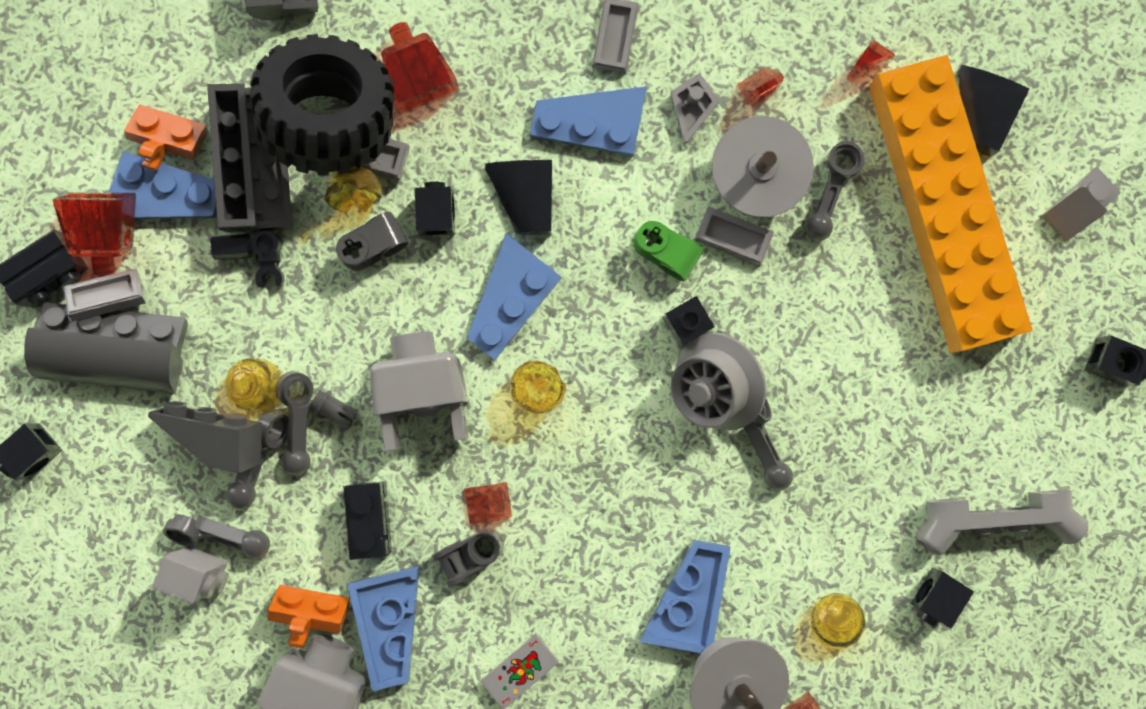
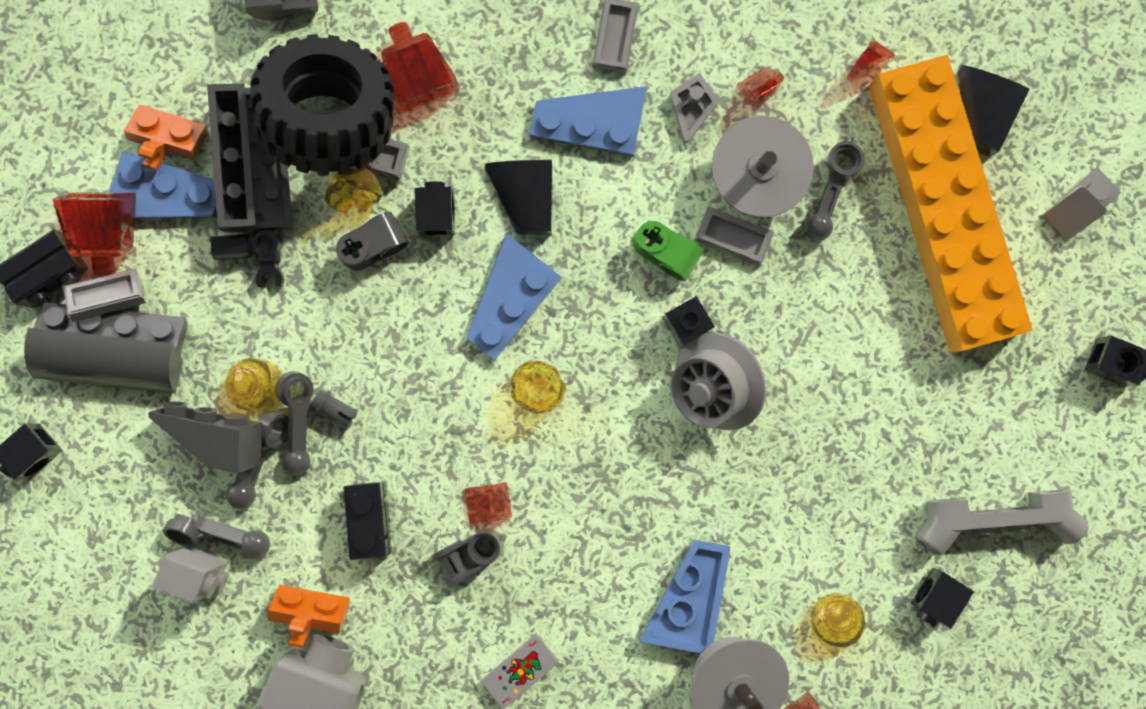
(385, 623): medium blue wing -> none
(417, 384): light grey piece -> none
(777, 474): dark grey piece -> none

